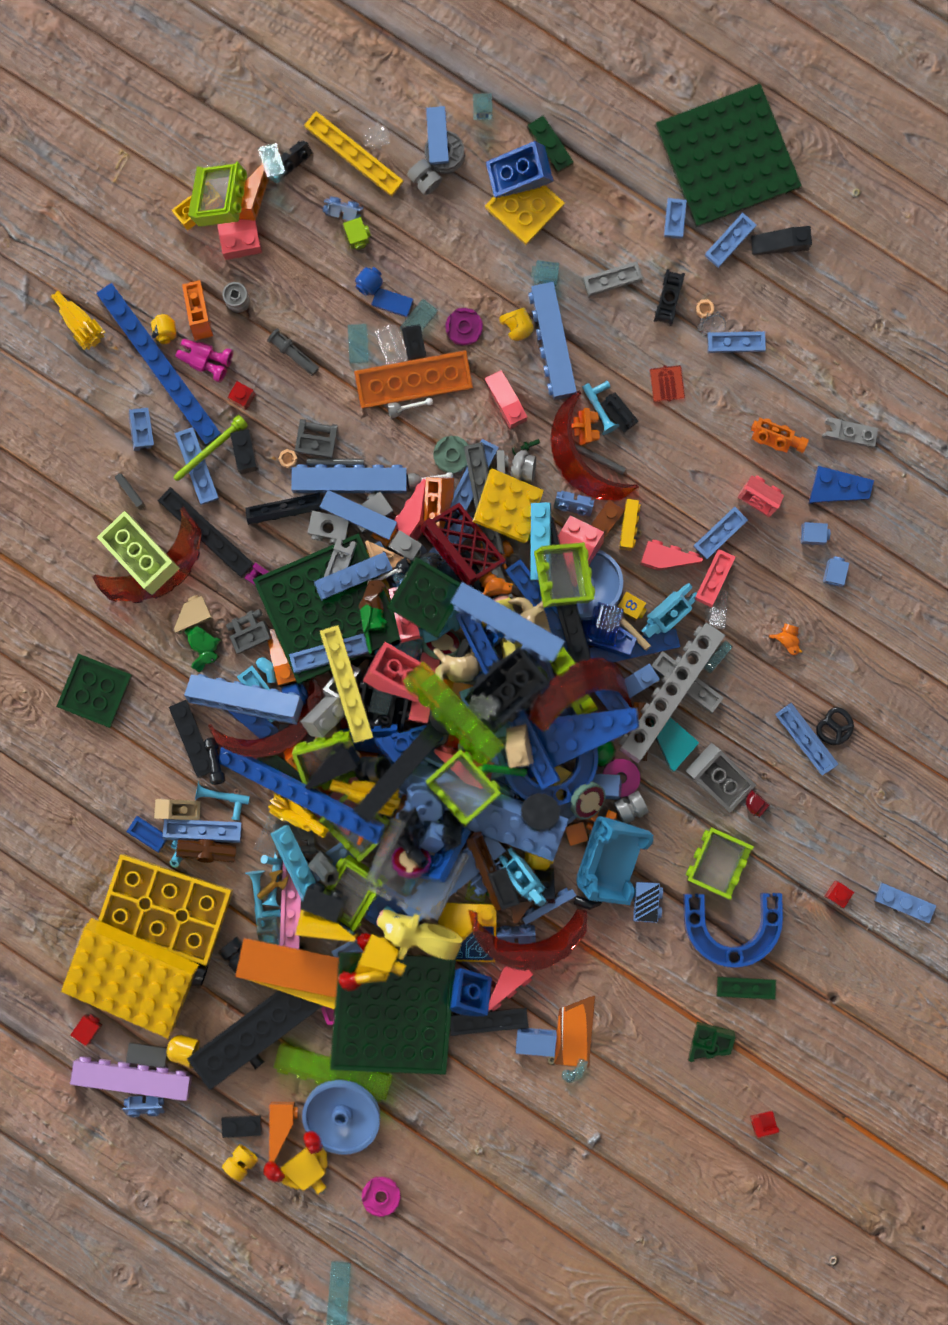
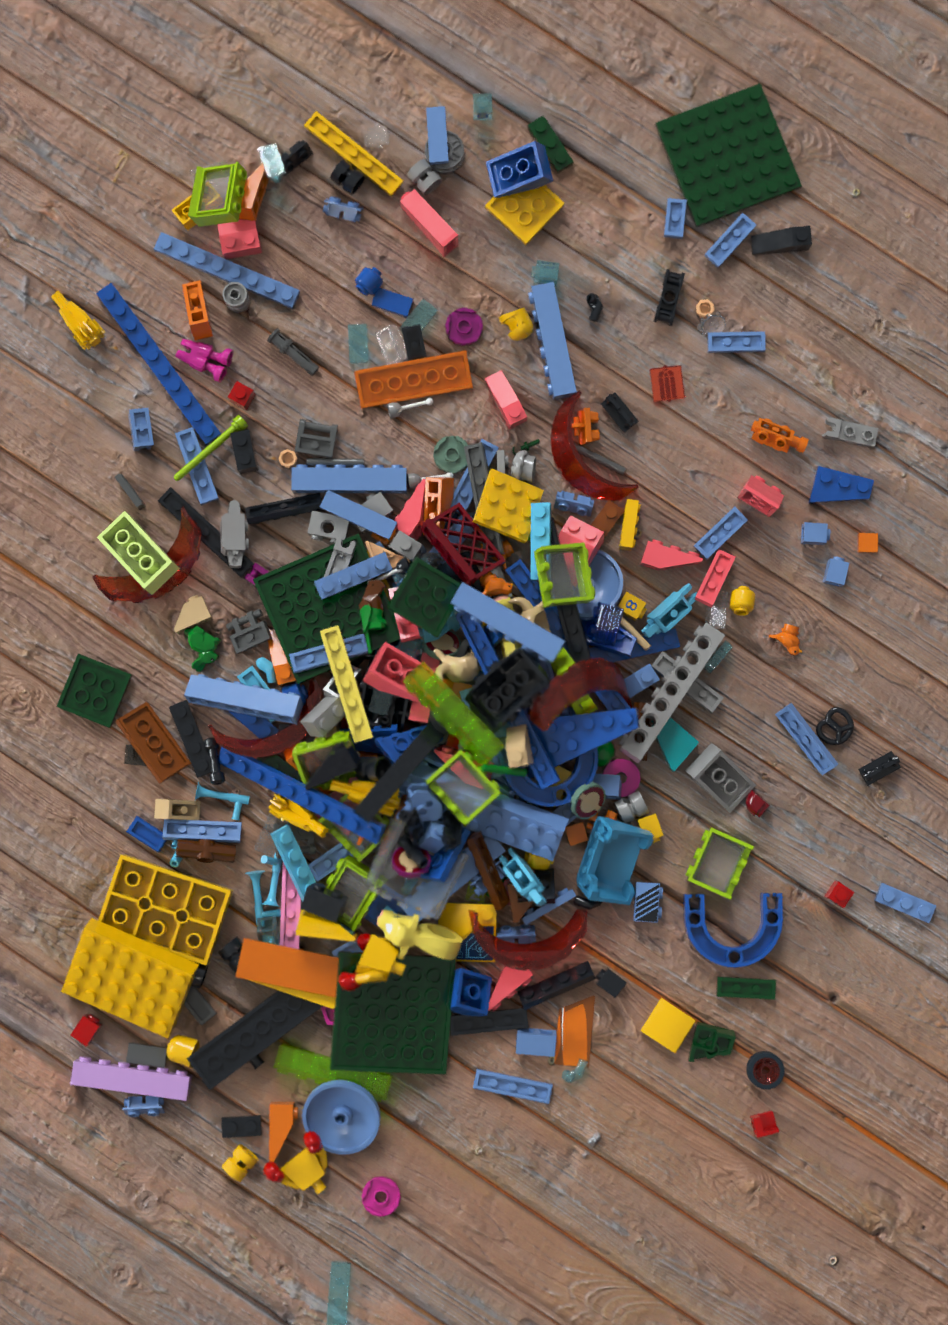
(132, 757): none -> clear smoke panel
(153, 742): none -> dark orange tile
(163, 328): yellow head -> none
(199, 1006): none -> dark grey tile
(226, 270): none -> medium blue plate
(233, 535): none -> light grey hinge
(273, 884): pearl gold bar -> none
(323, 867): dark grey piece -> none
(347, 176): none -> black wheel
(357, 233): lime brick -> none
(429, 222): none -> coral slope
(482, 706): clear piece -> none
(503, 888): black tile -> none
(512, 1086): none -> medium blue tile
(540, 812): black tile -> none
(556, 985): none -> black plate
(591, 393): medium azure piece -> none
(596, 306): none -> black arm
(610, 982): none -> black brick
(612, 278): light grey tile -> none
(651, 824): none -> yellow brick
(668, 1025): none -> yellow slope
(742, 601): none -> yellow head
(769, 1079): none -> wheel
(867, 542): none -> orange tile
(880, 768): none -> black hinge

